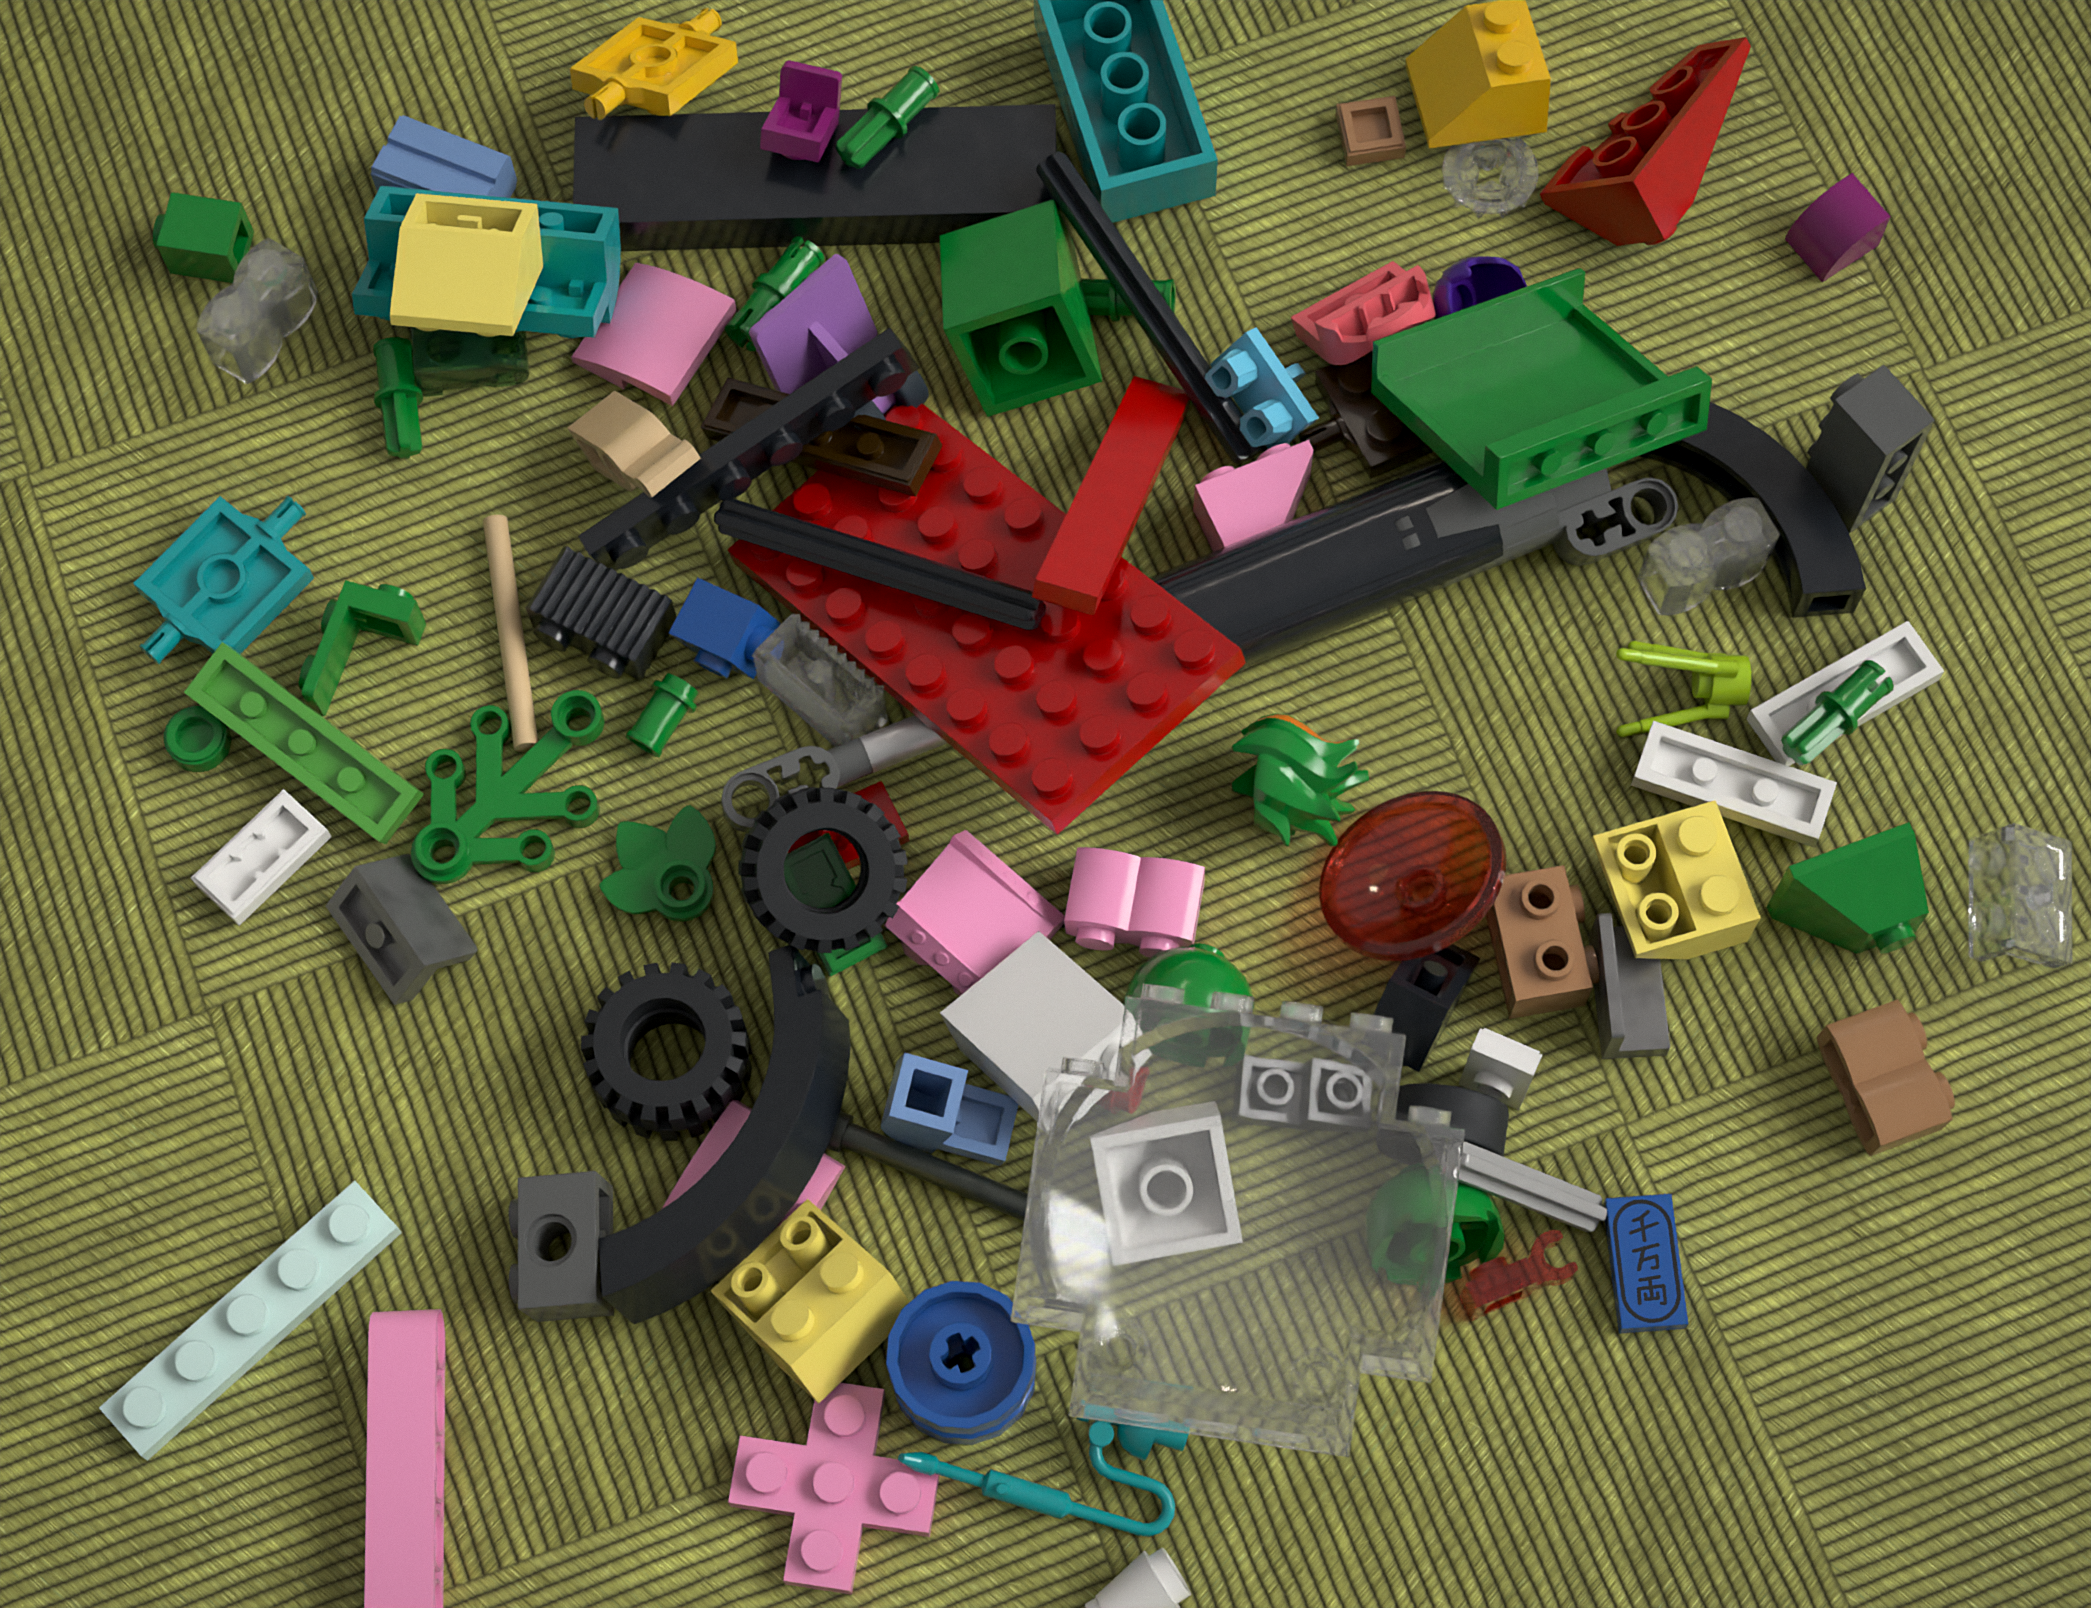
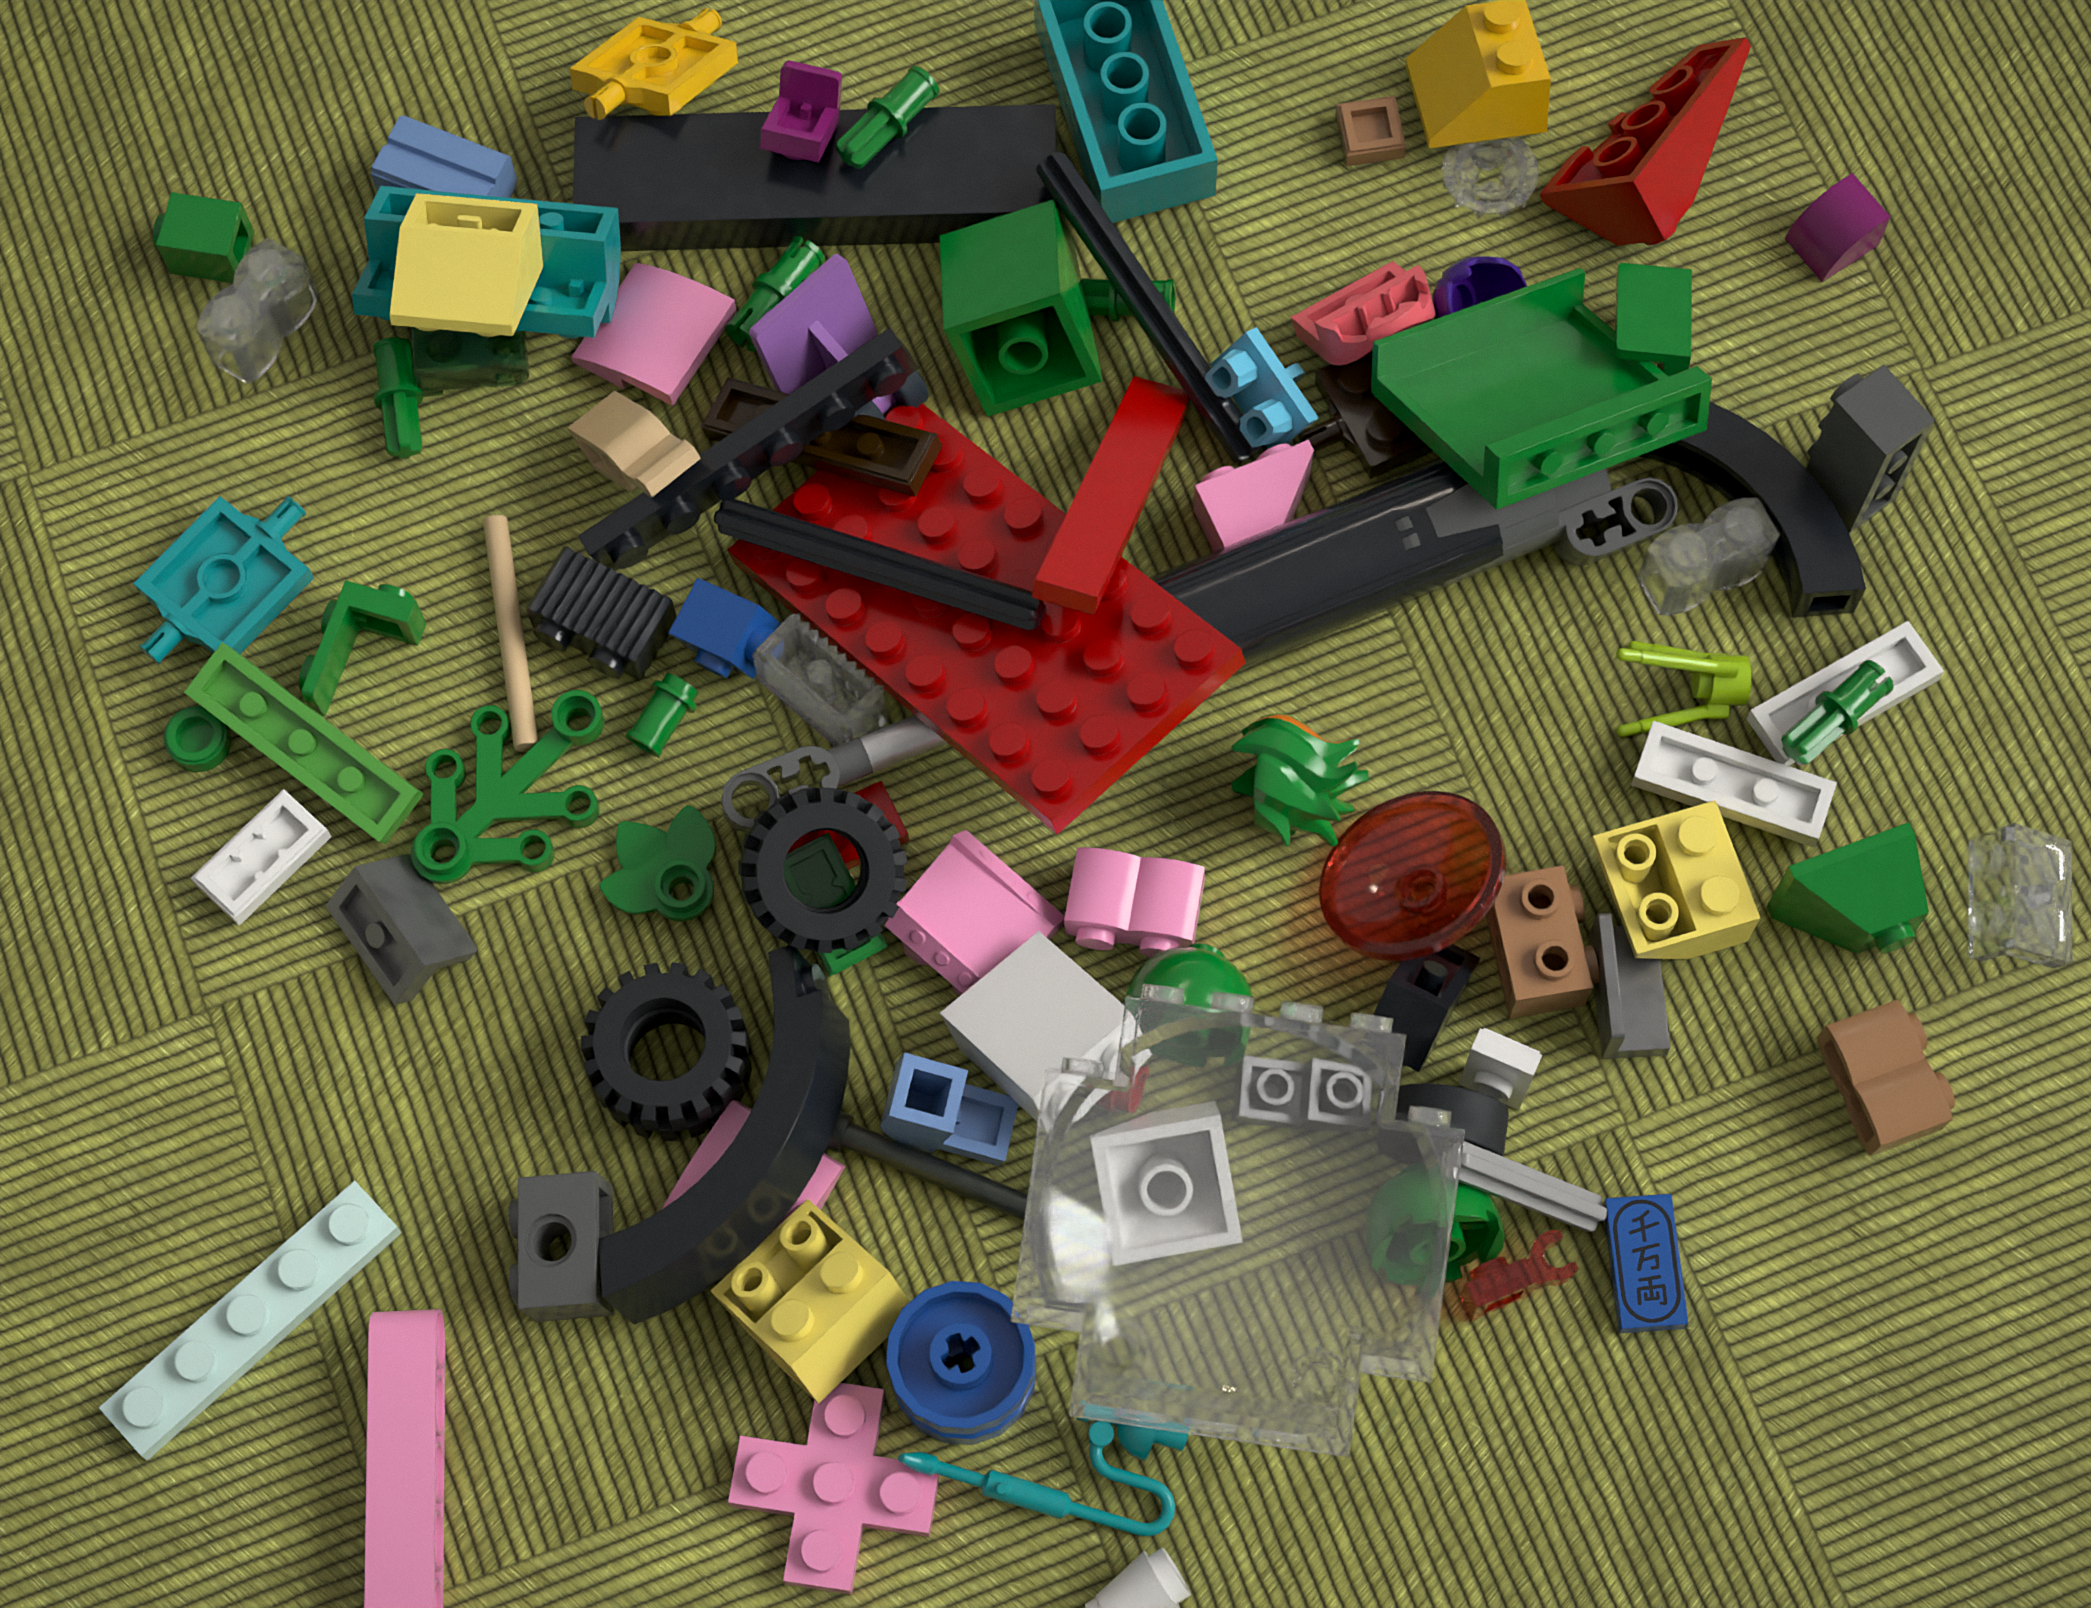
(1654, 315): none -> green panel

